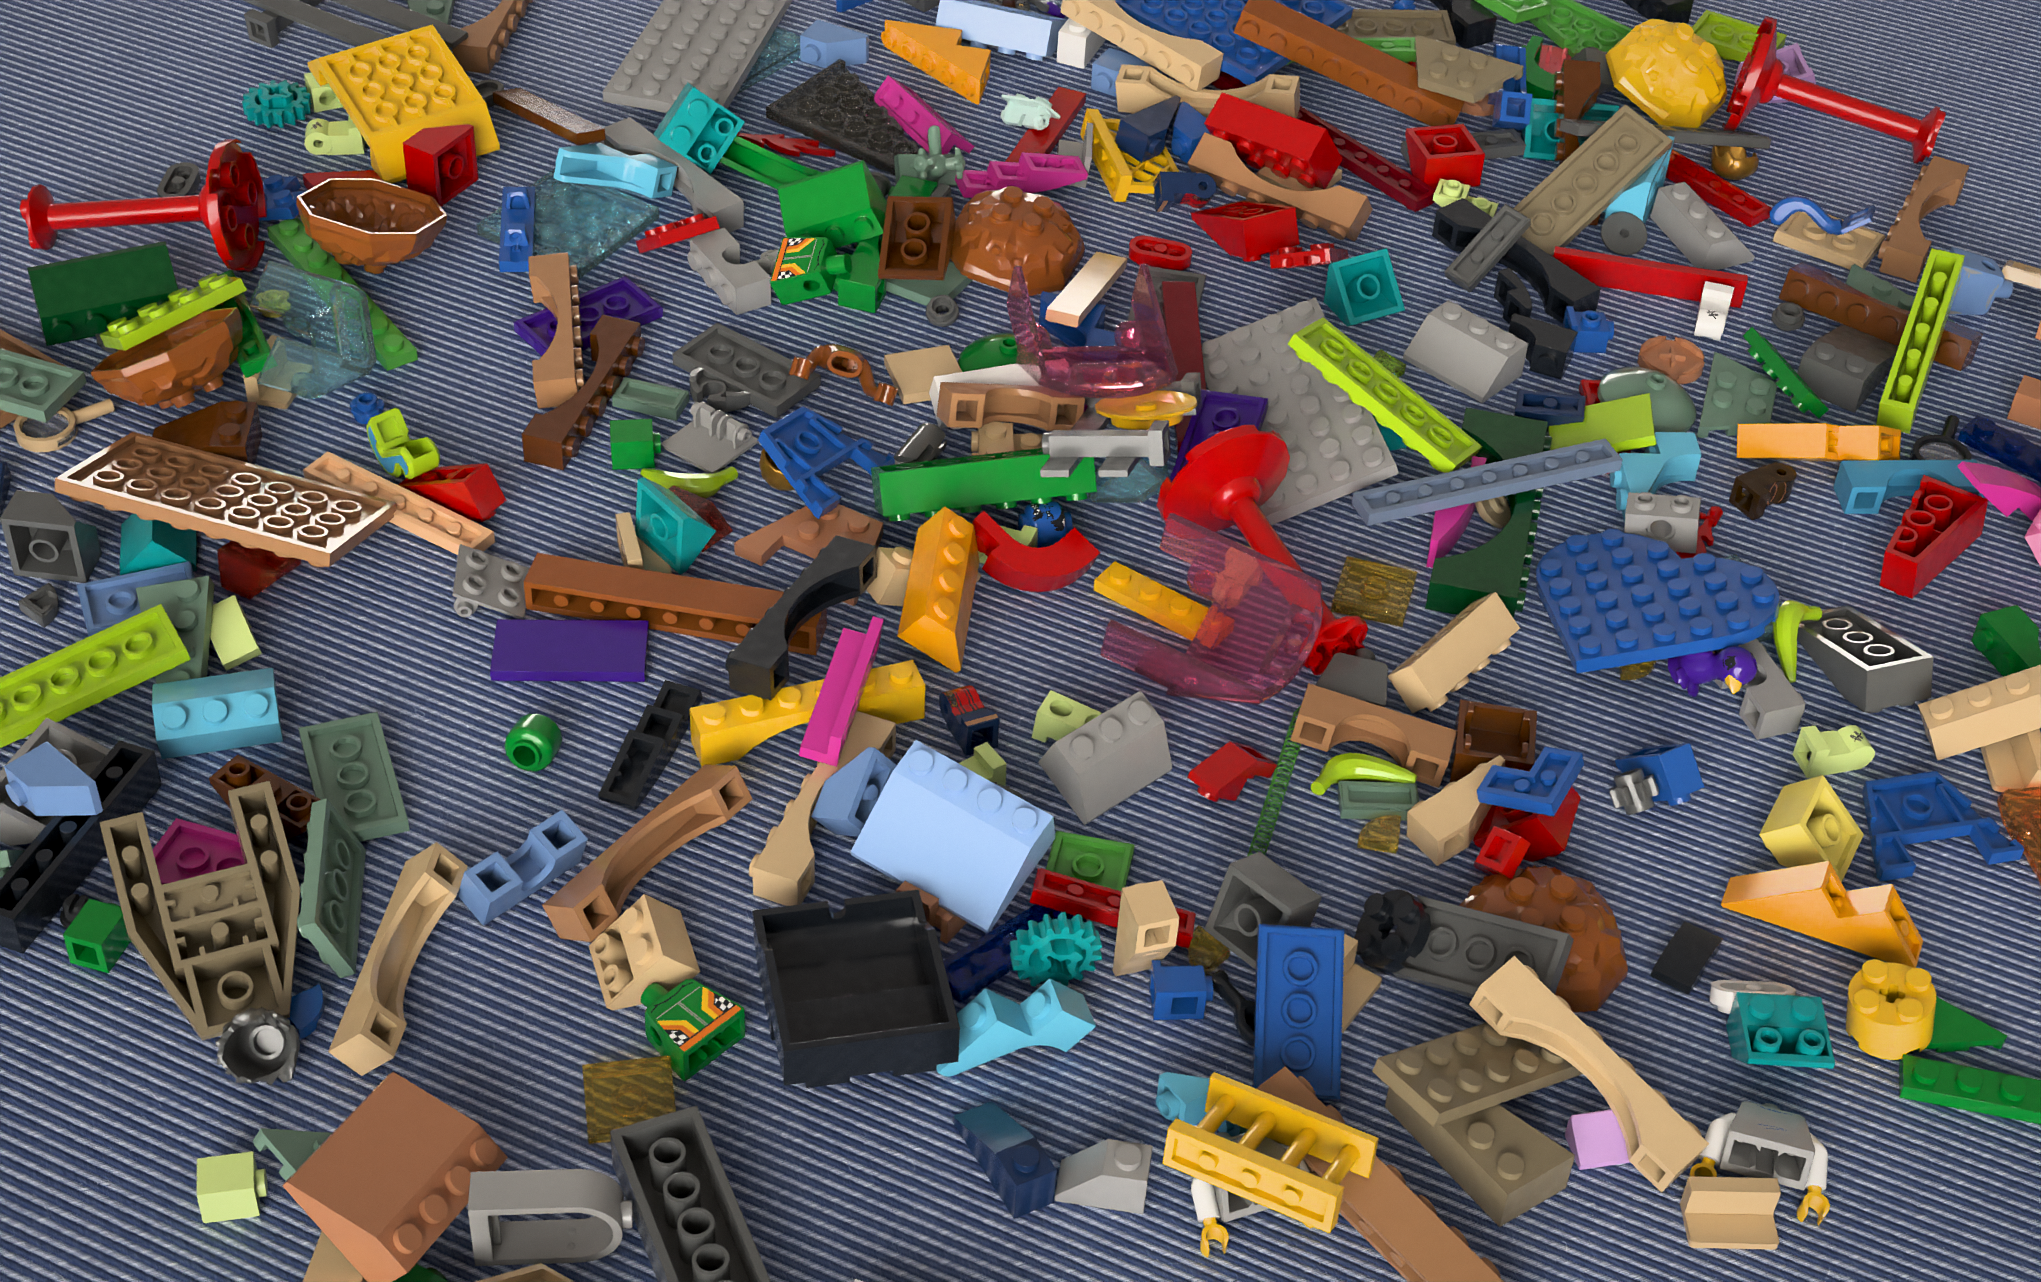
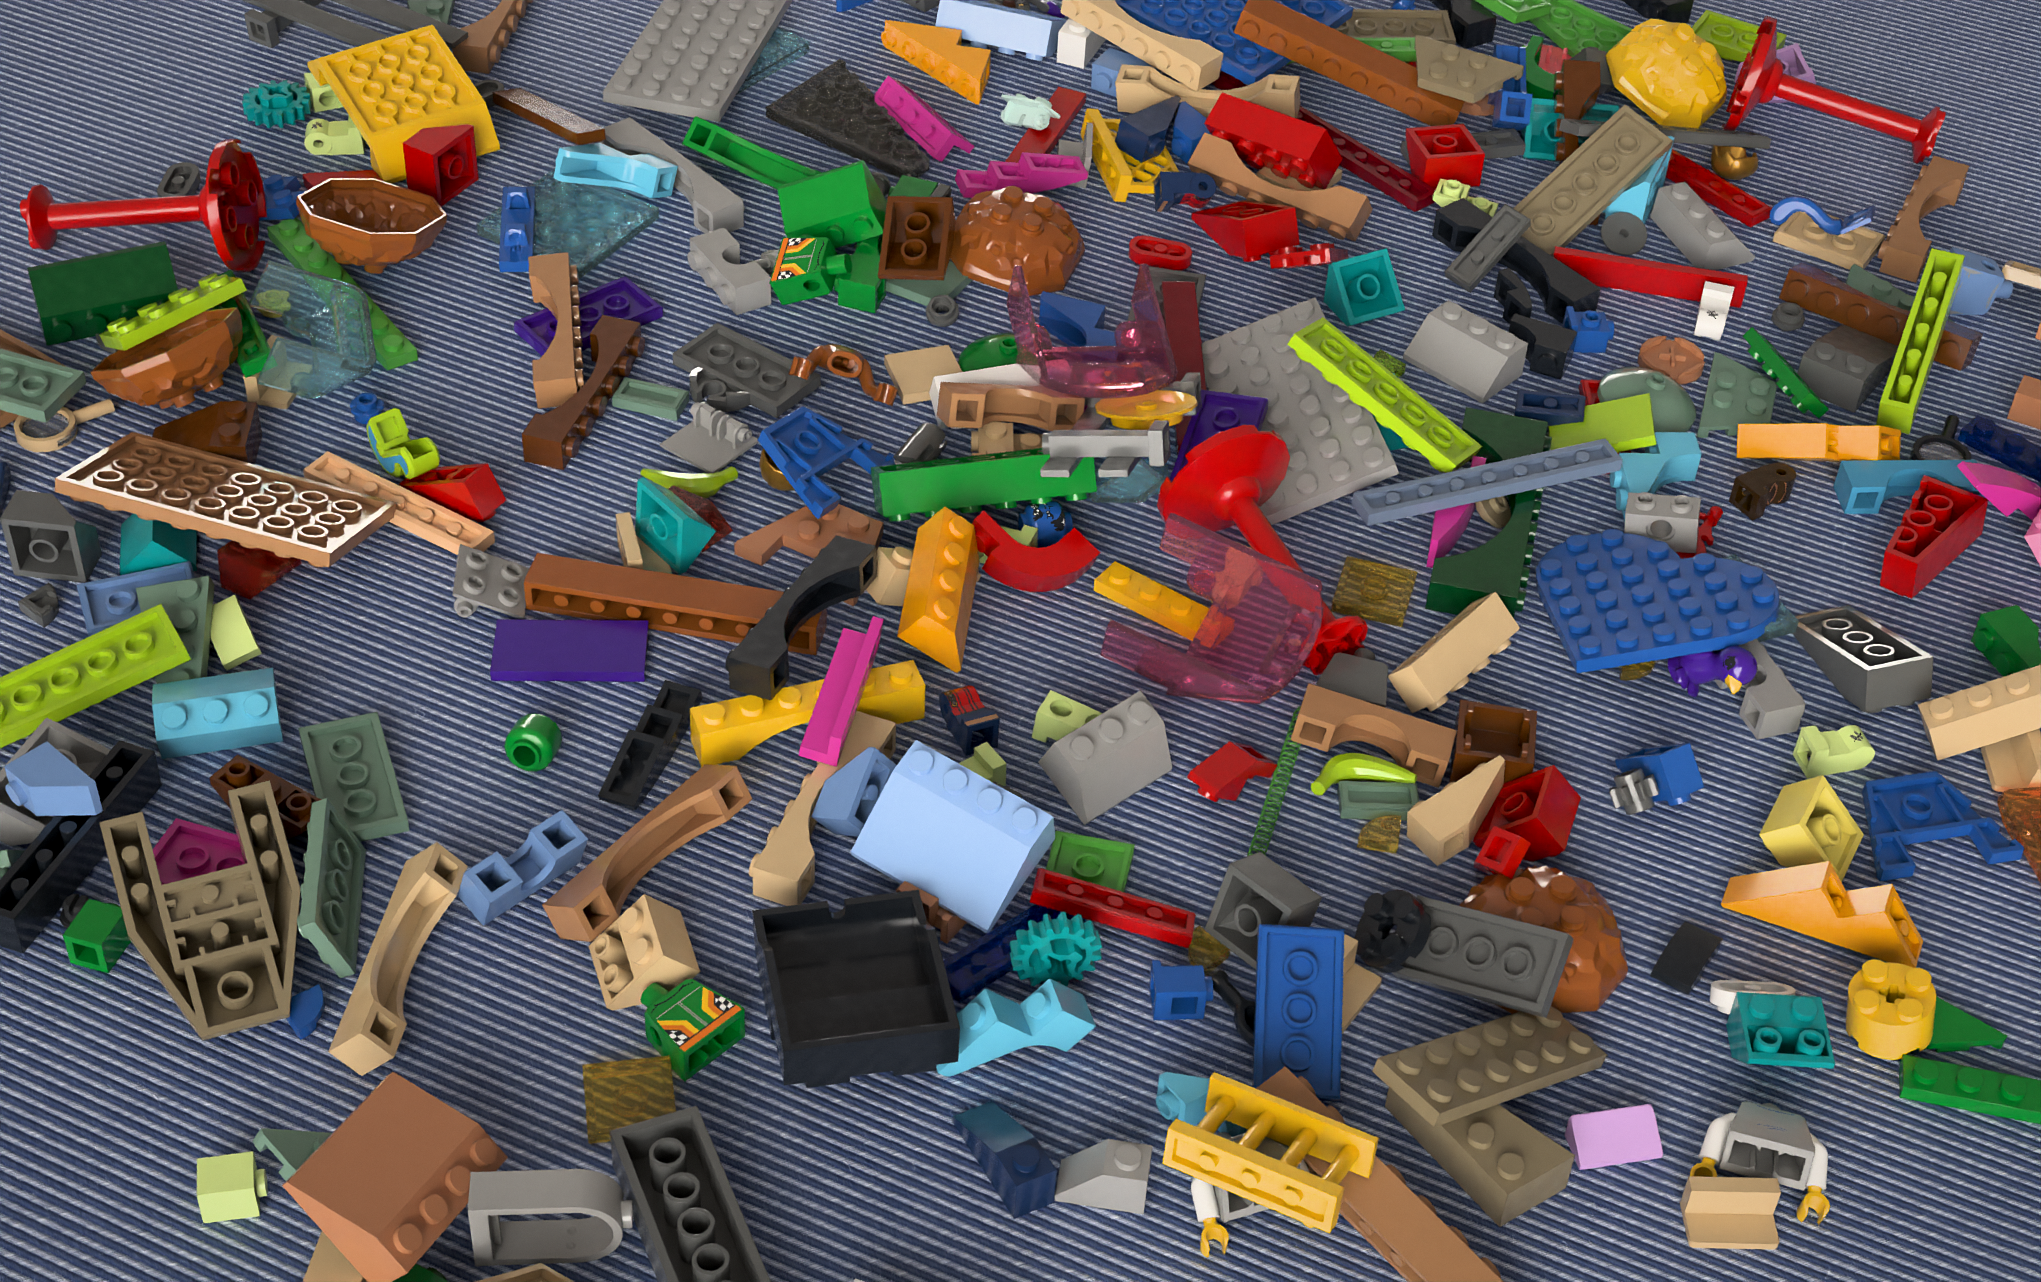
(259, 1047): dark grey hair -> none
(633, 444): green brick -> none
(676, 232): red plate -> none
(698, 128): teal slope -> none
(788, 146): red piece -> none
(827, 43): medium blue slope -> none
(931, 166): sand green piece -> none
(1086, 289): tan tile -> none
(1145, 927): tan slope -> none
(1533, 791): blue plate -> none
(1654, 1133): tan arch -> none
(1786, 631): lime piece -> none

